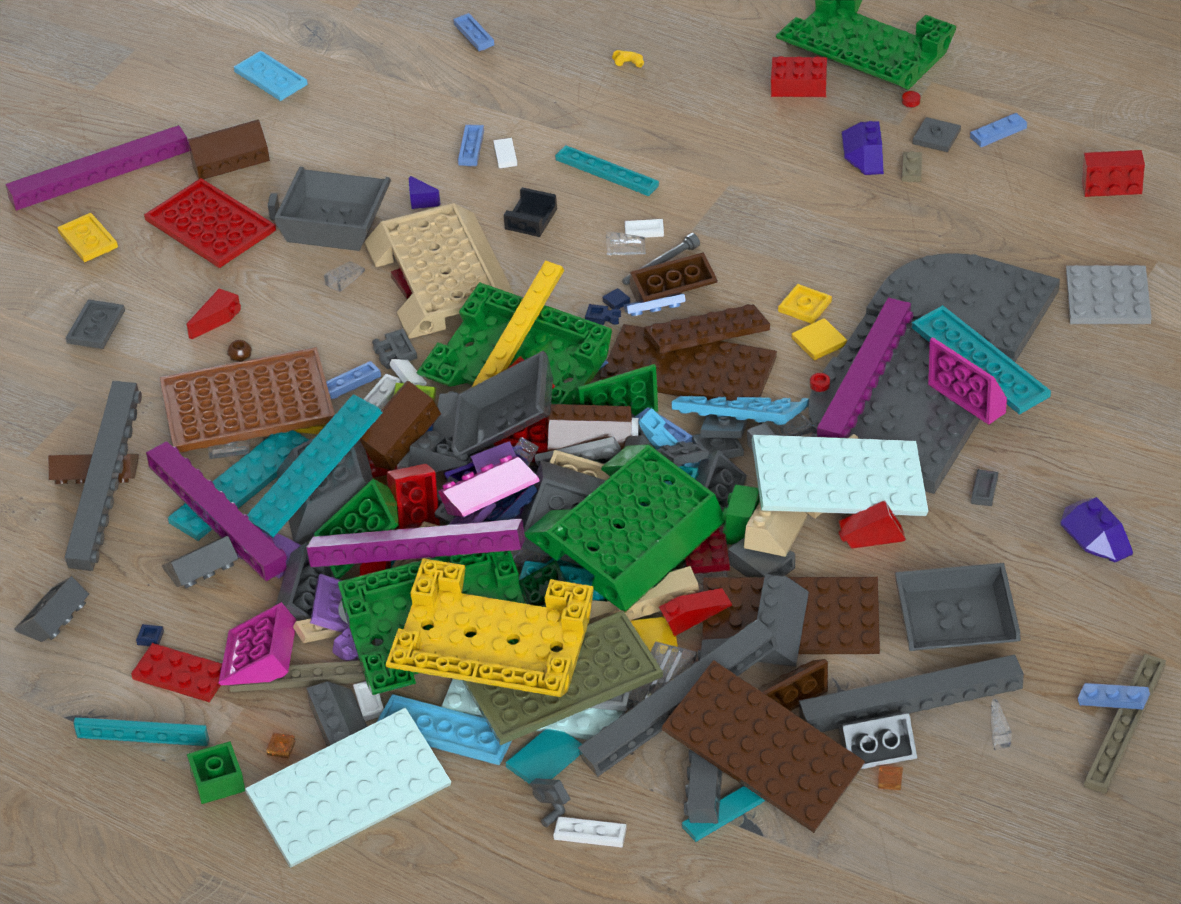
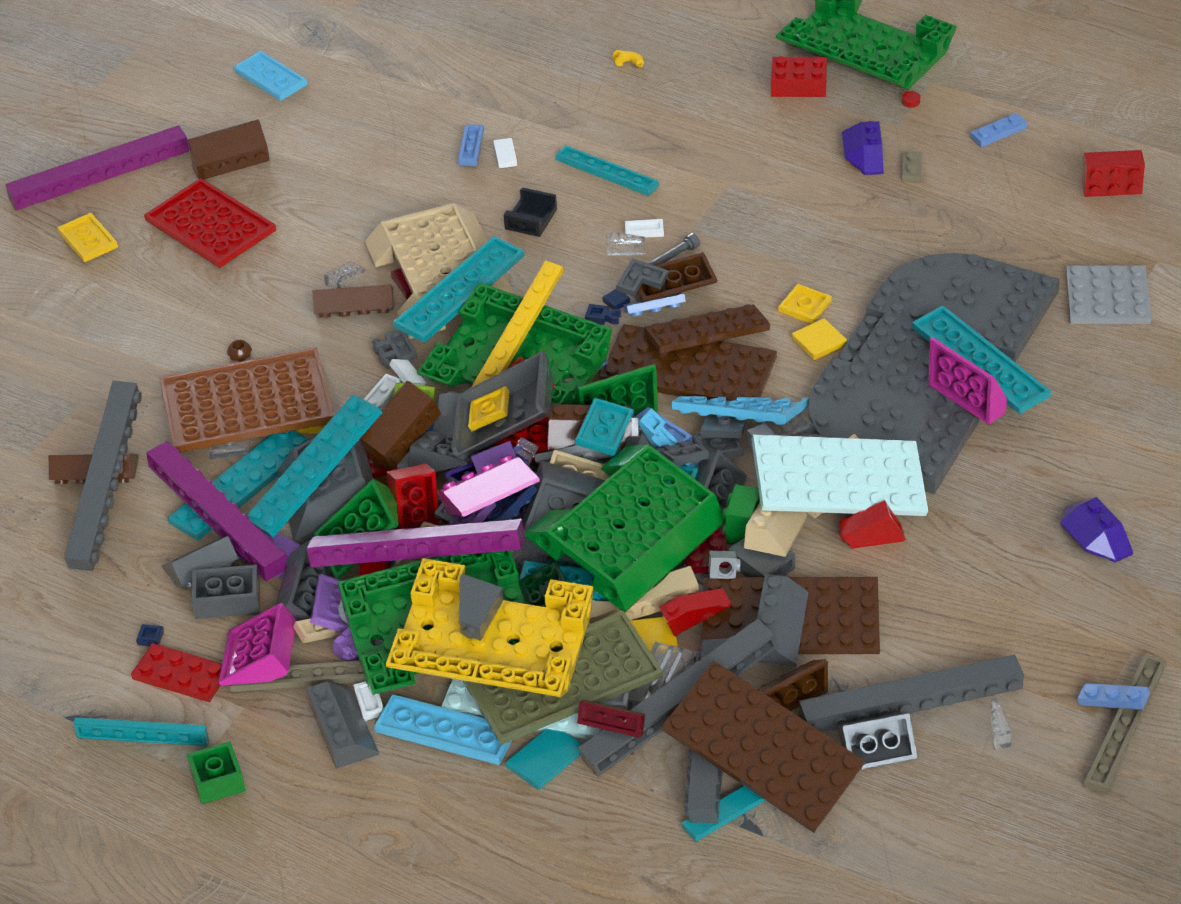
(53, 610): dark grey slope -> none
(95, 324): dark grey plate -> none
(215, 312): red slope -> none
(225, 591): none -> dark grey brick
(273, 205): dark grey tile -> none
(281, 745): clear orange plate -> none
(330, 209): dark grey piece -> none
(347, 787): light aqua plate -> none
(352, 379): medium blue plate -> none
(353, 299): none -> reddish brown slope
(422, 194): dark purple slope -> none
(451, 293): none -> teal plate
(473, 32): medium blue plate -> none
(477, 606): none -> dark grey slope
(488, 408): none -> yellow tile
(550, 792): dark grey plate -> none
(590, 831): white tile -> none
(604, 427): none -> teal tile
(611, 718): none -> dark red plate
(638, 273): none -> dark grey plate
(717, 558): none -> light grey brick
(819, 382): red tile -> none
(865, 370): magenta brick -> none
(890, 777): clear orange tile -> none
(936, 134): dark grey plate -> none
(957, 606): dark grey piece -> none
(984, 487): dark grey tile -> none

